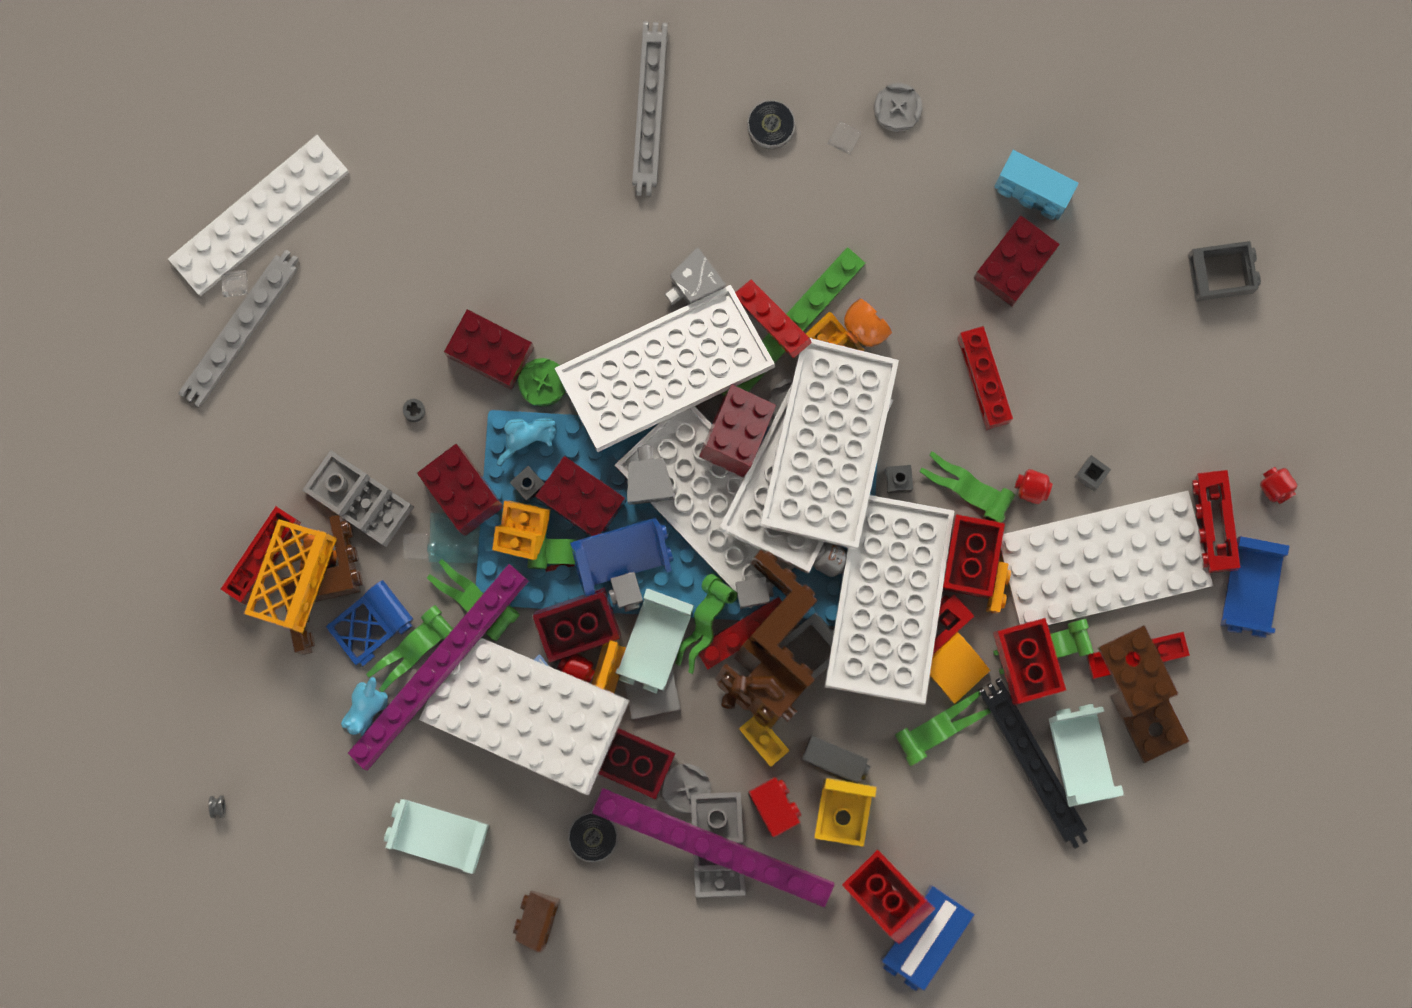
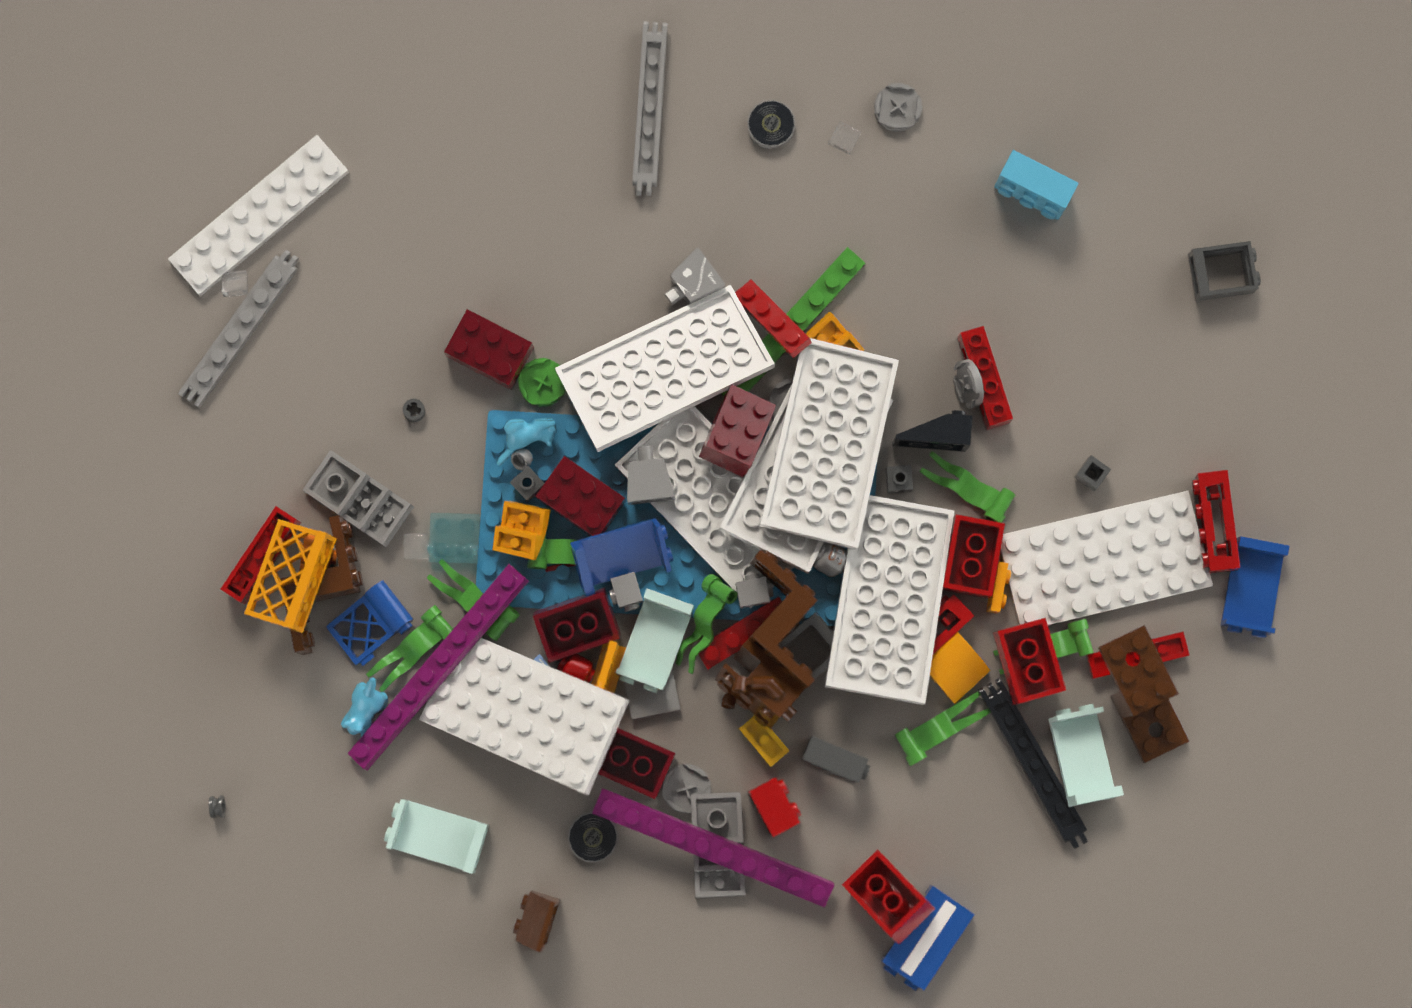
(460, 489): dark red brick -> none
(521, 459): none -> light grey hinge
(845, 796): yellow bracket -> none
(865, 325): orange cylinder -> none
(946, 433): none -> black slope
(968, 383): none -> light grey tile
(1016, 261): dark red brick -> none
(1033, 486): red head -> none
(1278, 485): red head -> none

